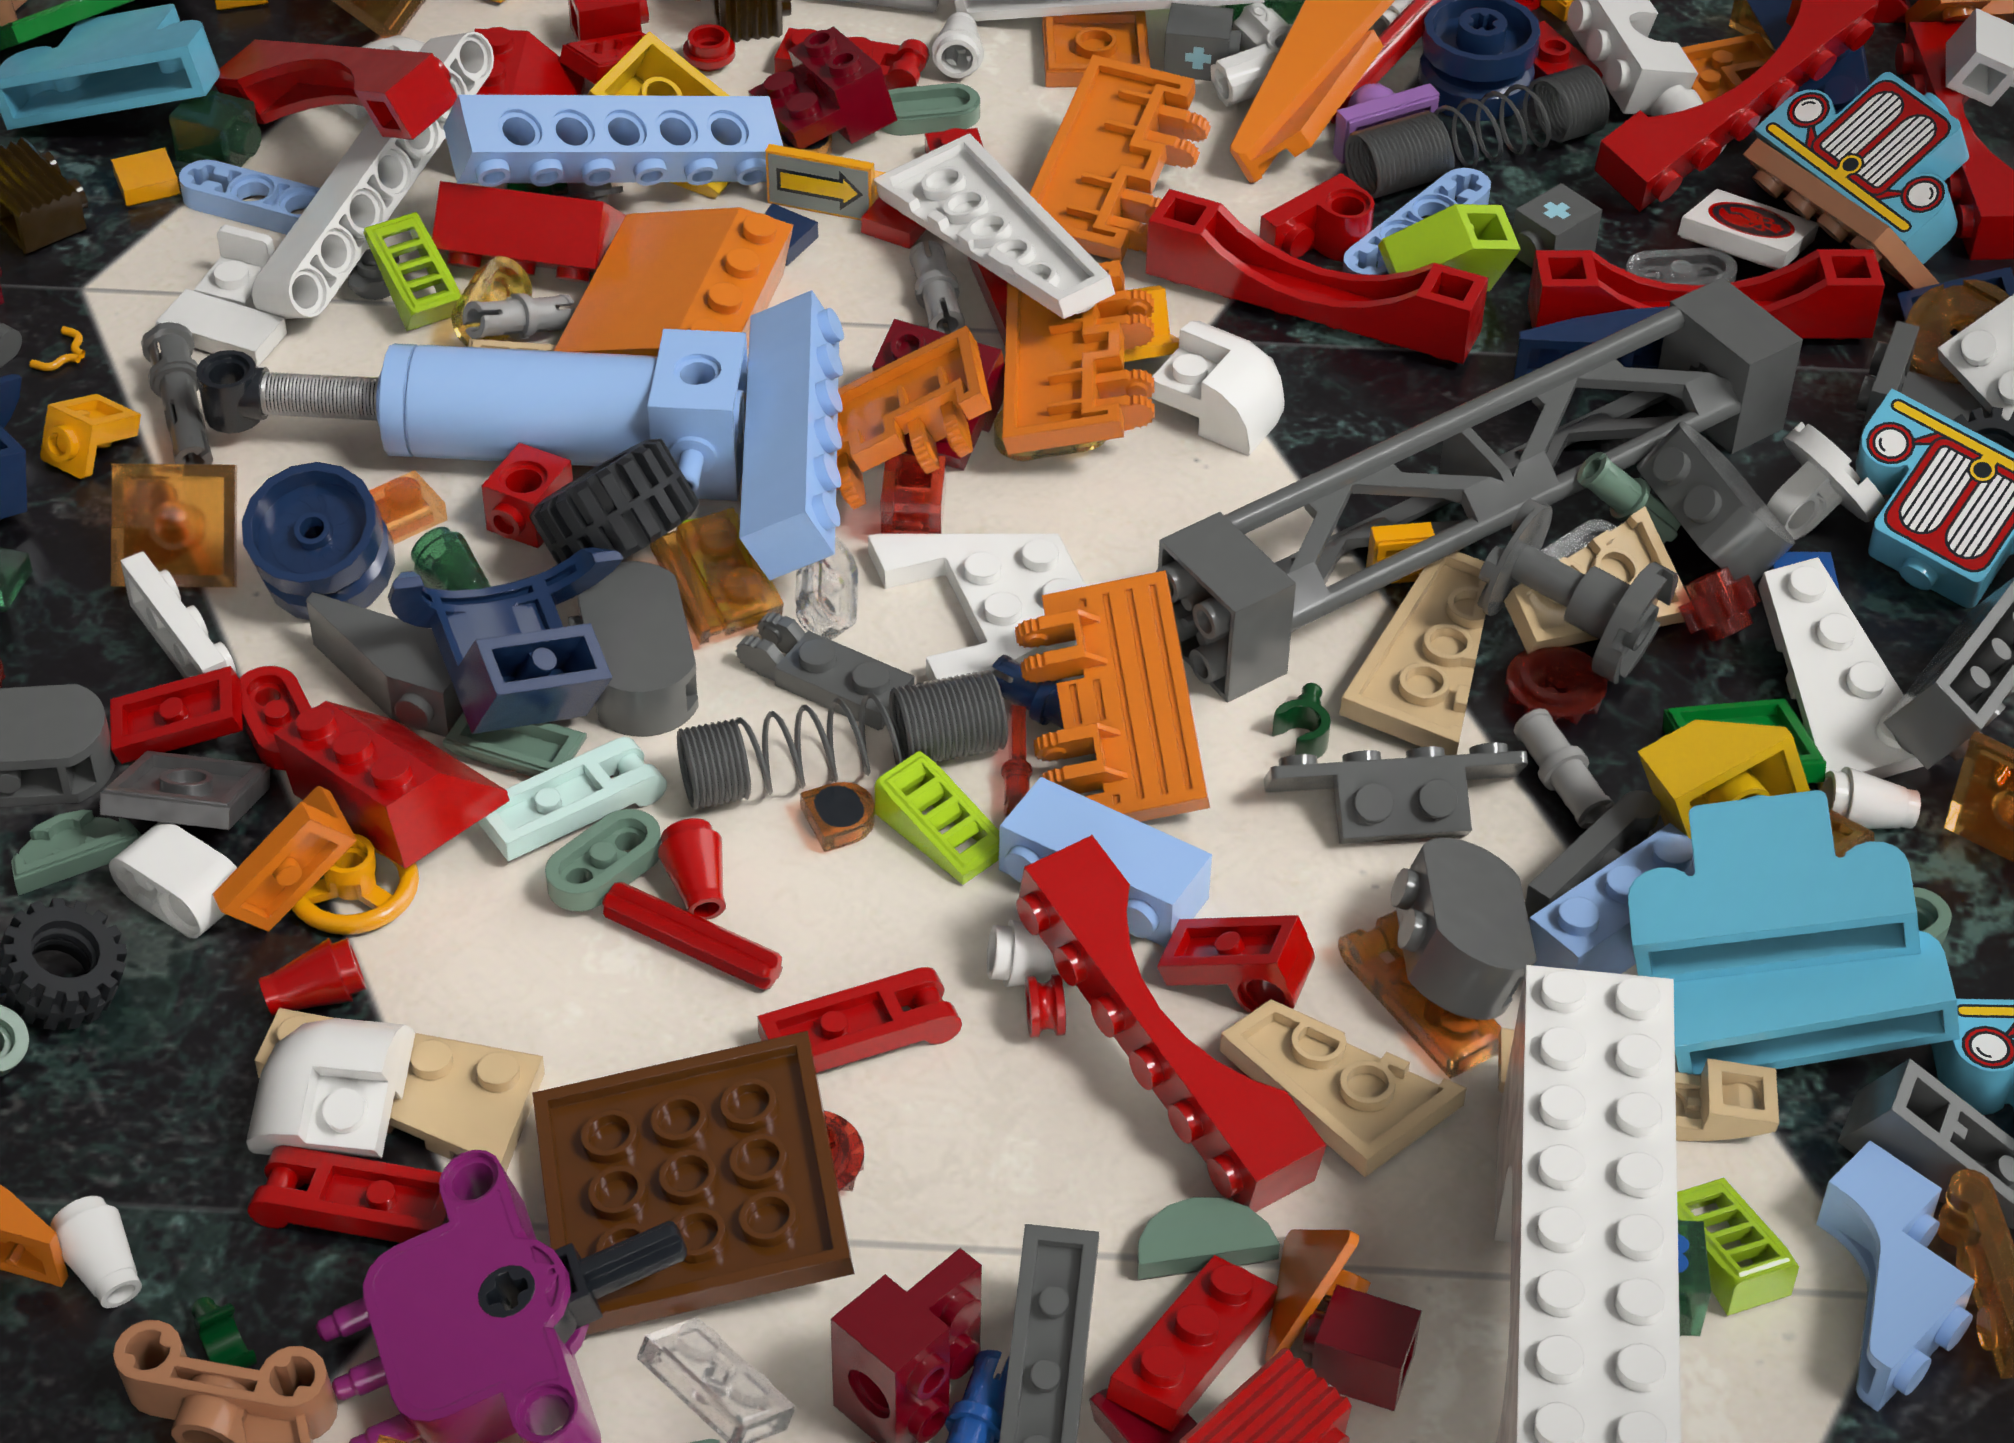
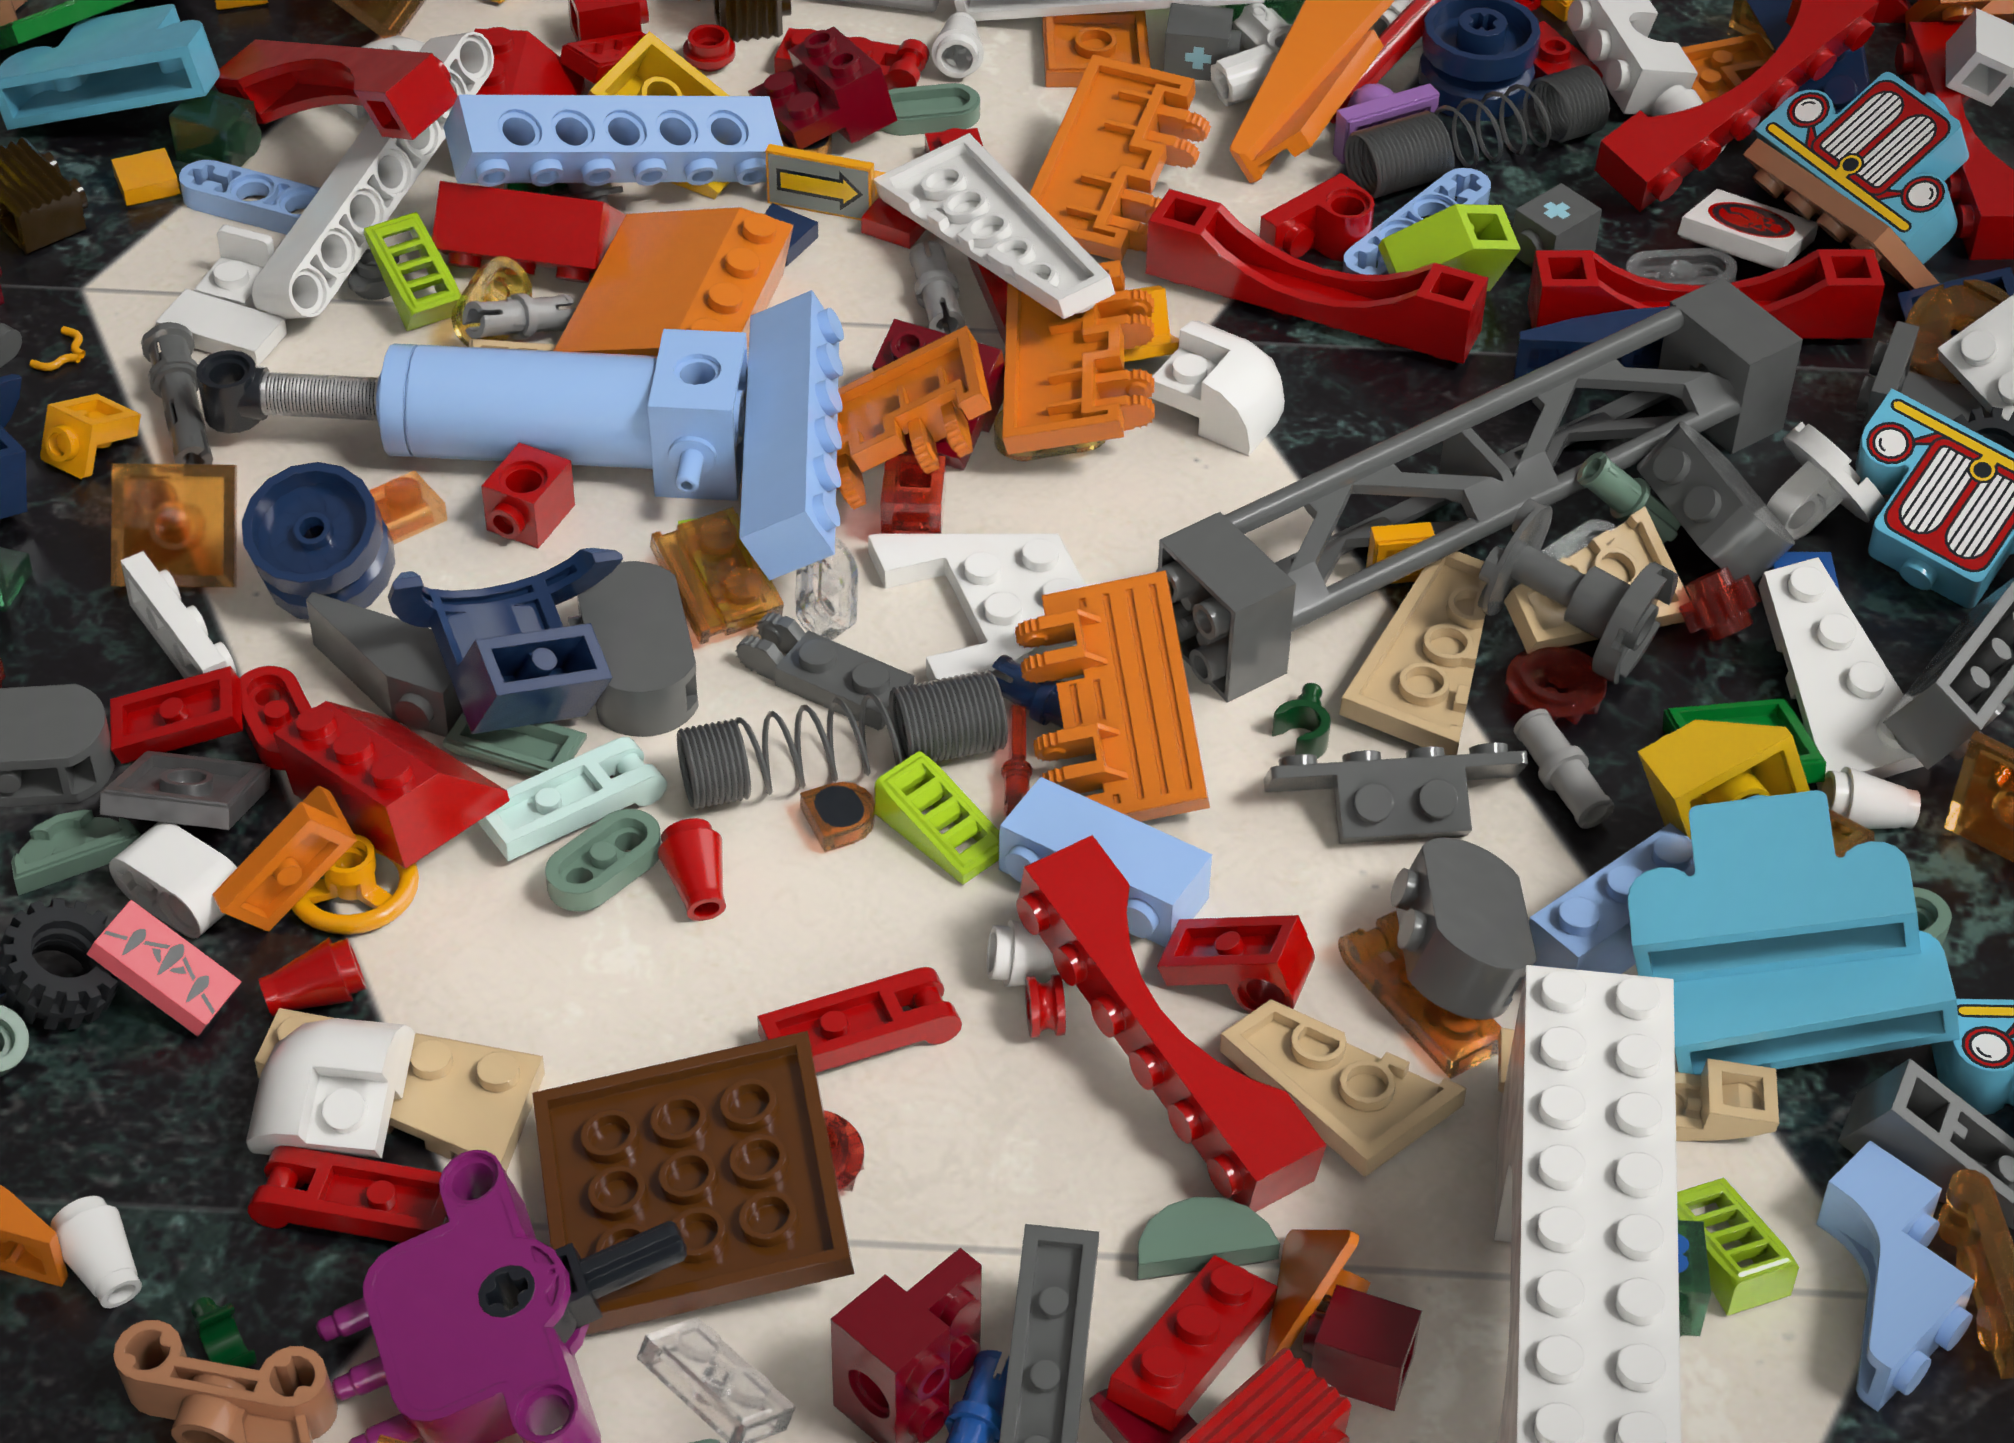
(164, 967): none -> coral tile
(447, 561): clear green cone -> none
(617, 504): black tyre -> none
(692, 935): red axle -> none
(1610, 837): dark grey plate -> none

